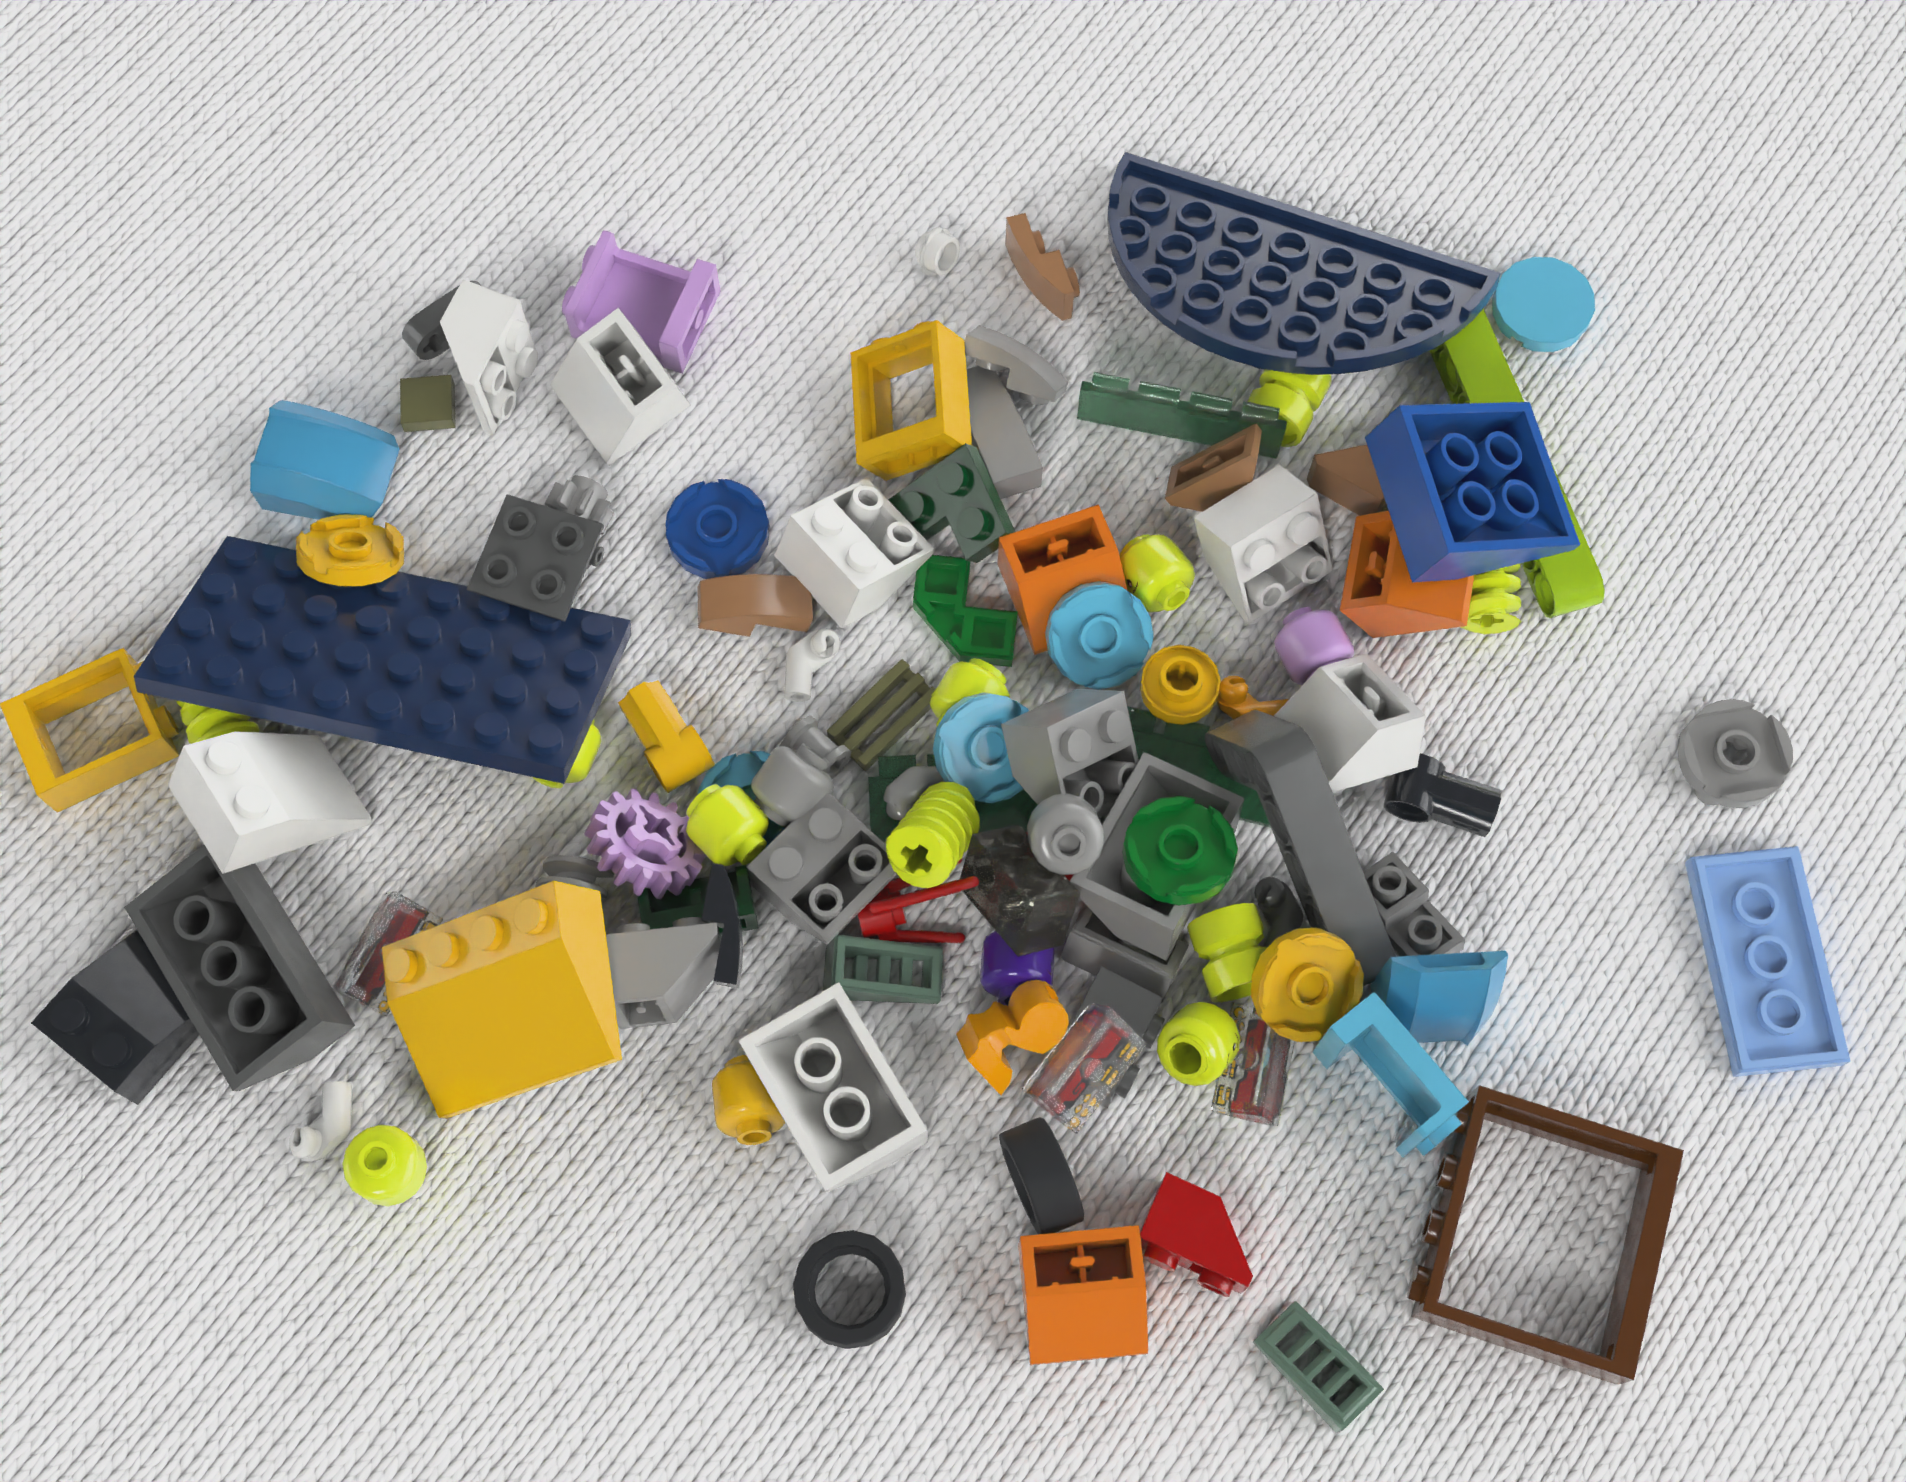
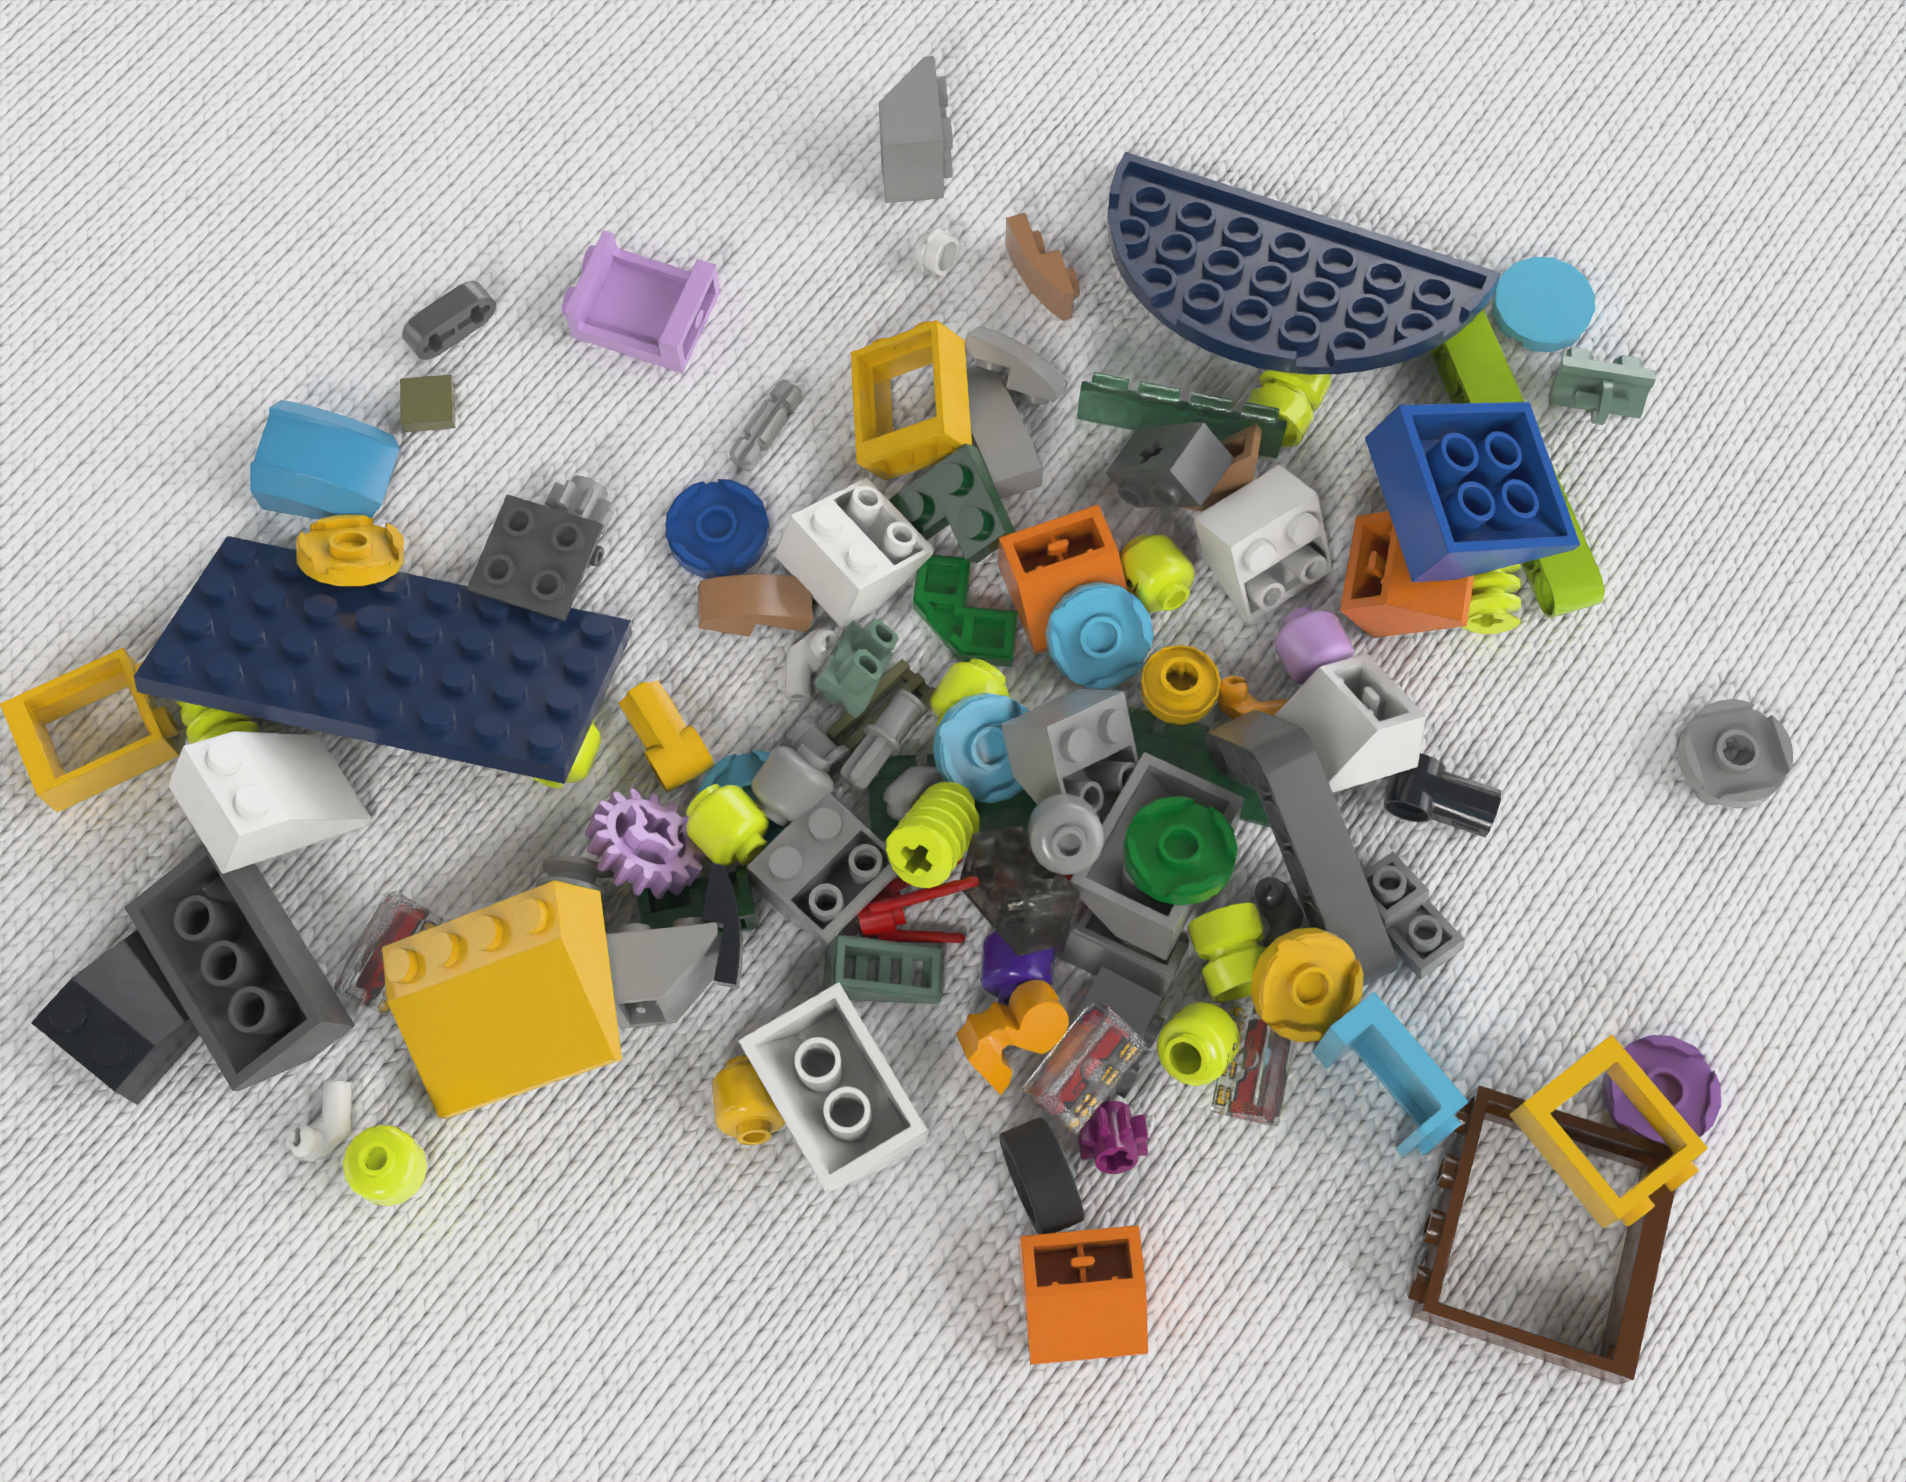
(490, 349): white slope -> none
(616, 387): white slope -> none
(765, 425): none -> light grey axle
(806, 1277): black tyre -> none
(857, 665): none -> sand green hips
(882, 740): none -> light grey axle
(916, 136): none -> light grey slope
(1114, 1138): none -> magenta gear
(1169, 465): none -> dark grey brick
(1195, 1232): red slope -> none
(1348, 479): medium nougat slope -> none
(1349, 1368): sand green slope -> none
(1442, 993): dark azure slope -> none
(1573, 1166): none -> yellow window
(1601, 386): none -> sand green hips
(1679, 1075): none -> medium lavender tile
(1766, 962): light blue tile -> none

